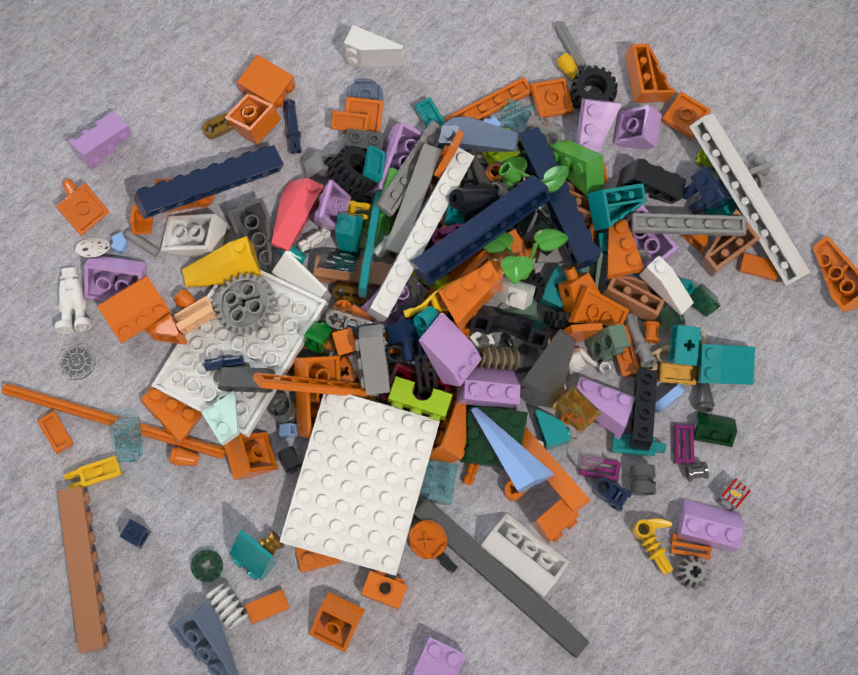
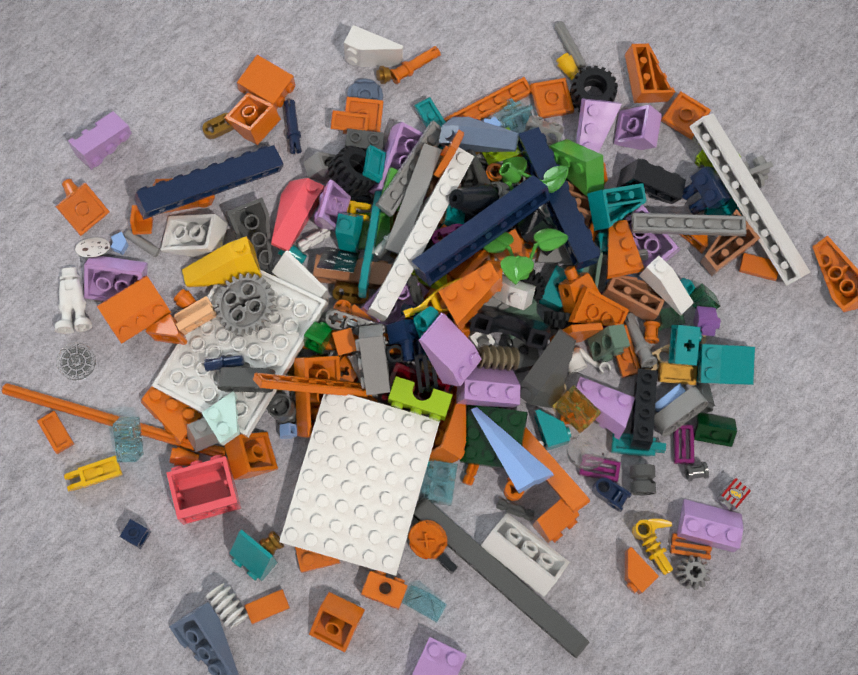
(82, 570): nougat brick -> none
(201, 435): none -> light grey slope
(202, 558): clear green gear -> none
(203, 489): none -> coral container
(289, 459): black piece -> none
(383, 74): none -> pearl gold plate
(408, 68): none -> orange pin
(424, 603): none -> clear light blue slope
(515, 509): none -> dark grey axle
(637, 572): none -> orange slope
(680, 411): none -> light grey beam
(707, 320): none -> medium lavender brick

